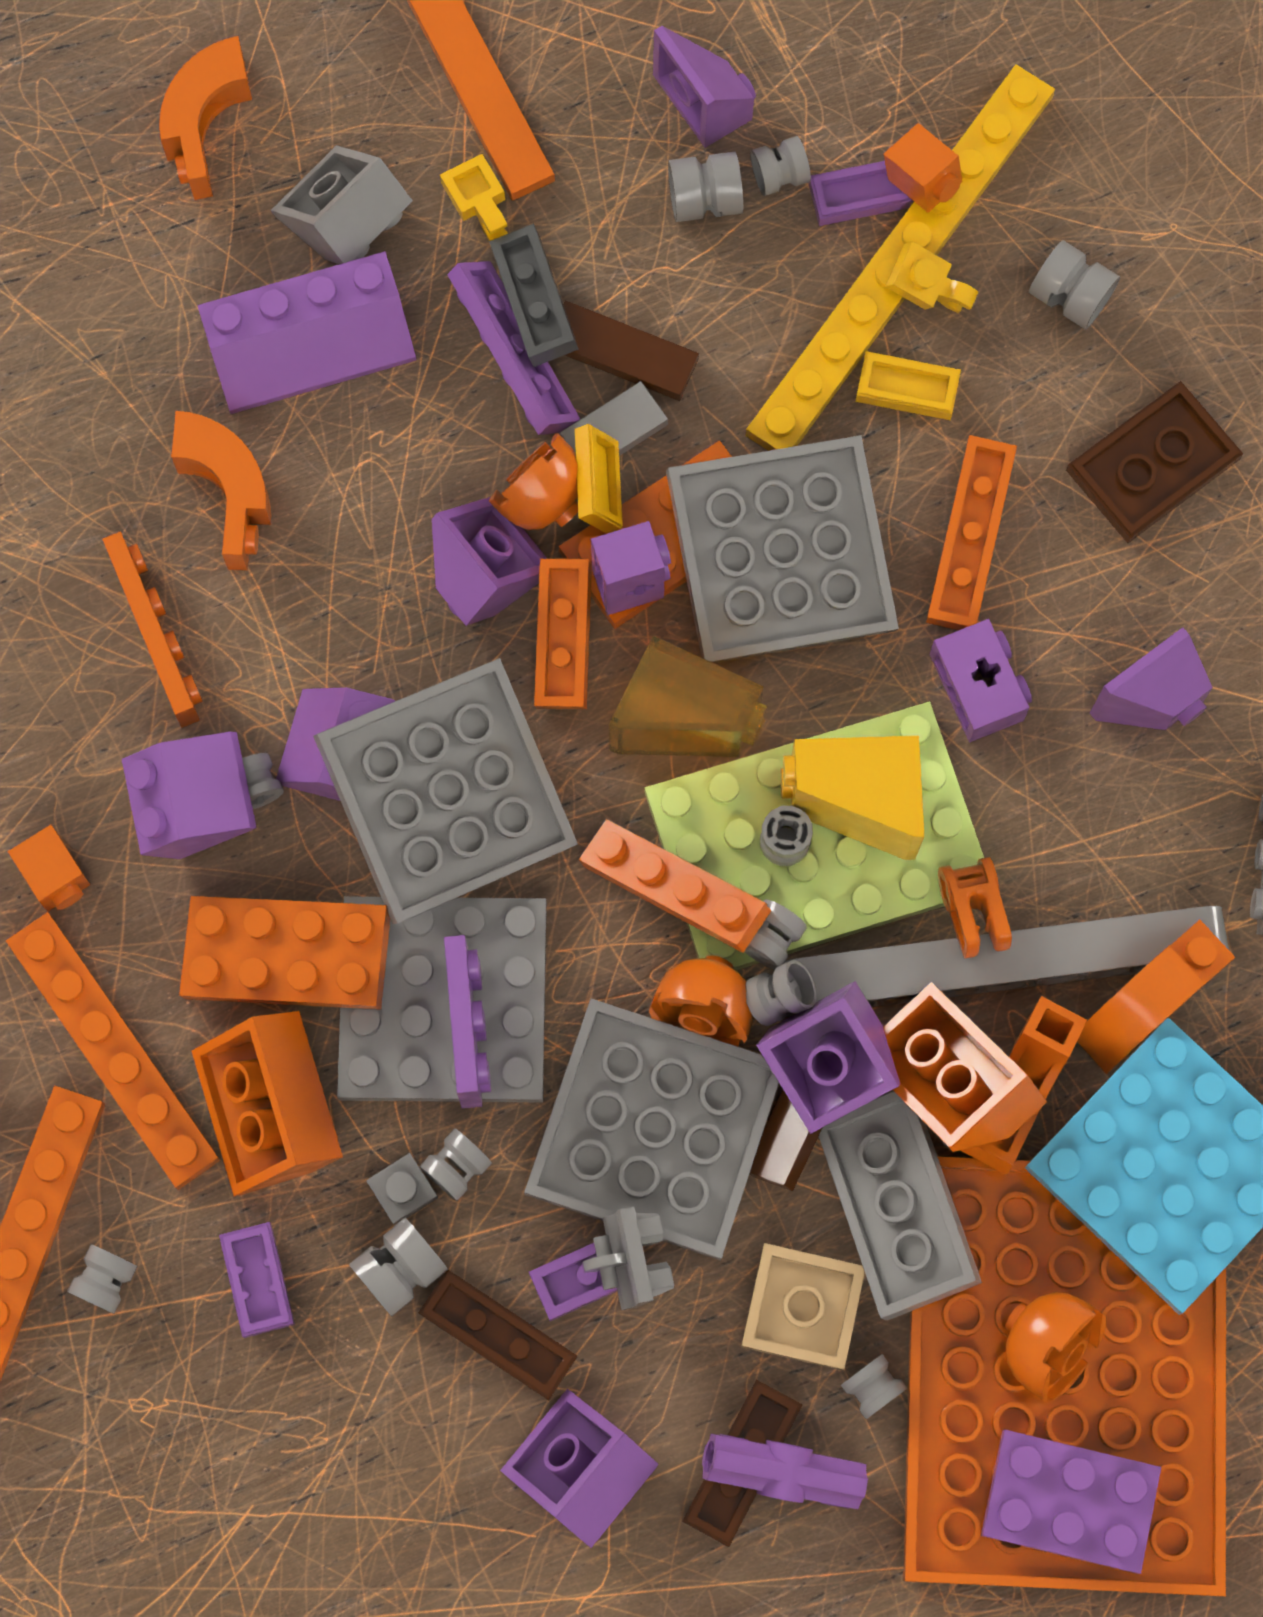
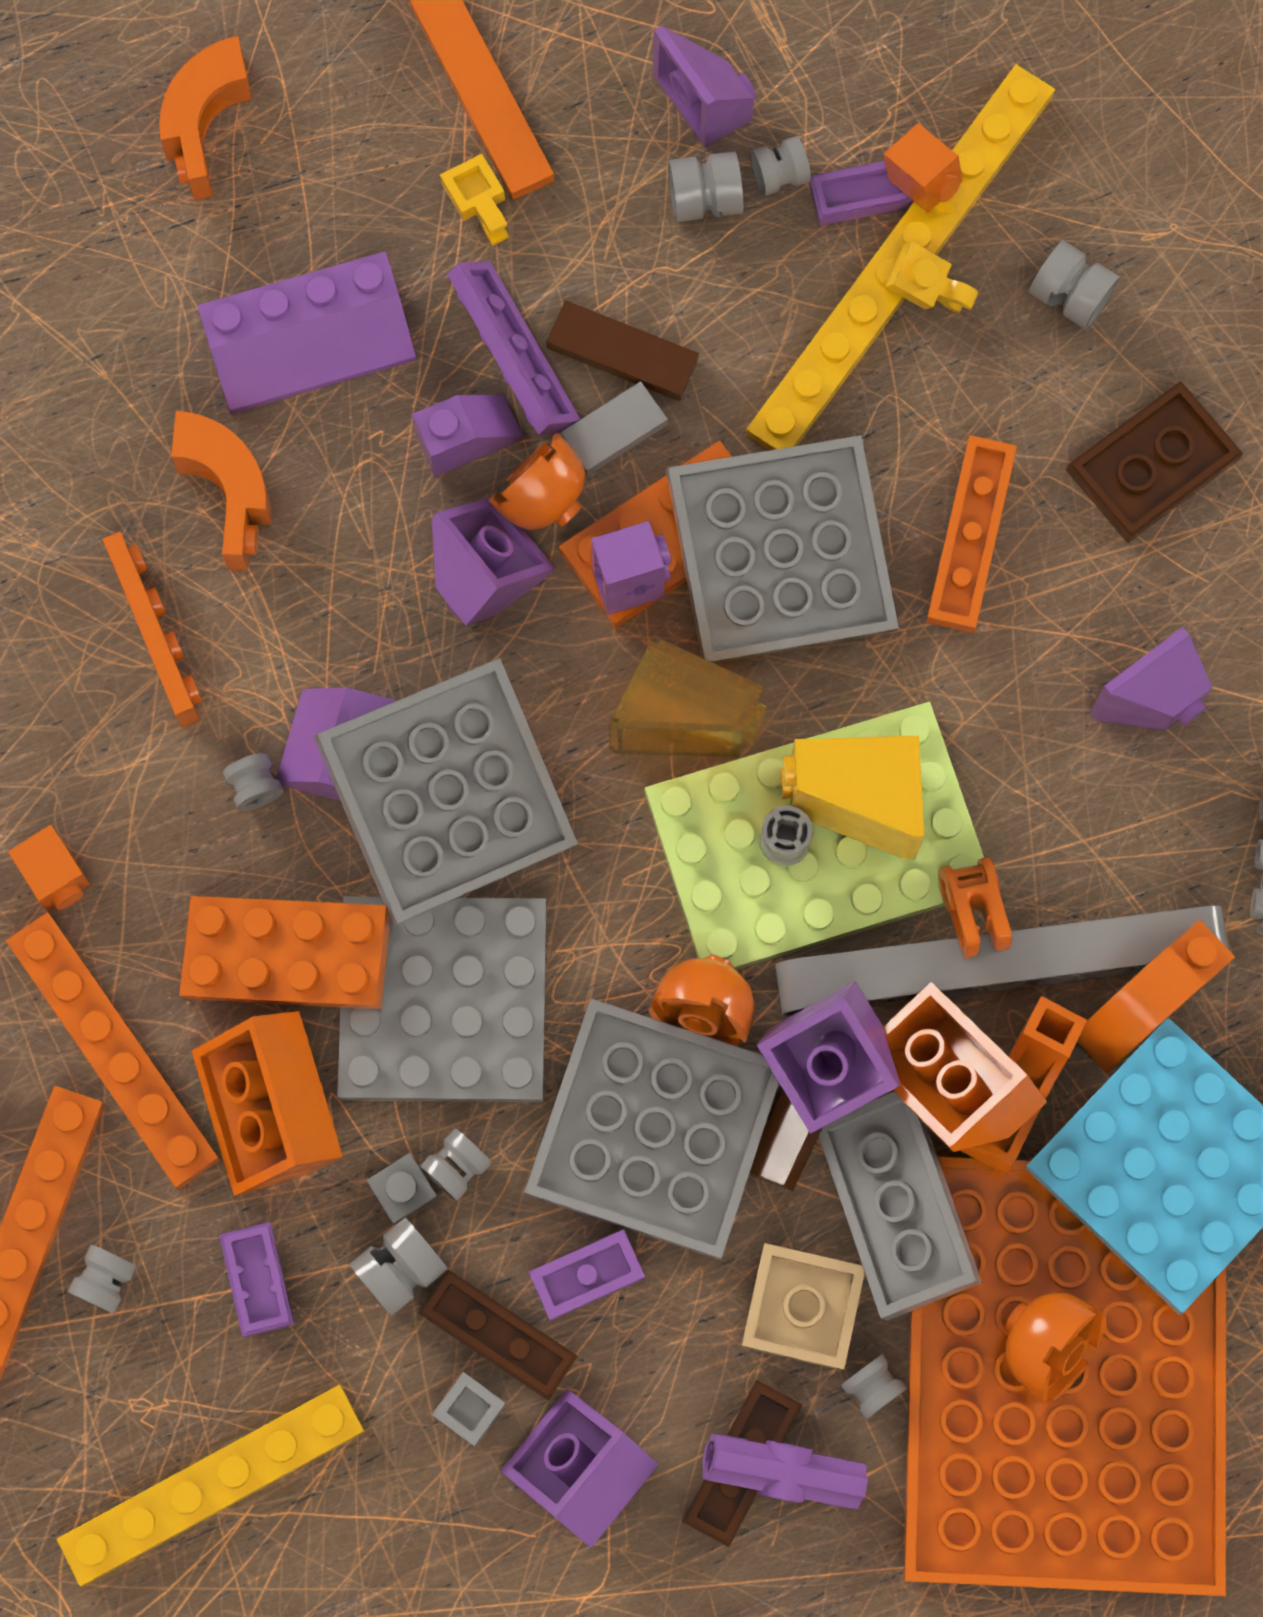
(188, 795): medium lavender slope -> none
(210, 1485): none -> yellow plate
(343, 204): light grey slope -> none
(464, 430): none -> medium lavender slope
(467, 1021): medium lavender plate -> none
(469, 1409): none -> light grey plate
(533, 295): dark grey plate -> none
(563, 634): orange plate -> none
(598, 479): yellow tile -> none
(623, 1260): light grey hips -> none
(675, 885): orange plate -> none
(775, 936): light grey wheel -> none
(784, 991): light grey wheel -> none
(908, 385): yellow tile -> none
(979, 707): medium lavender brick -> none
(1071, 1501): medium lavender plate -> none

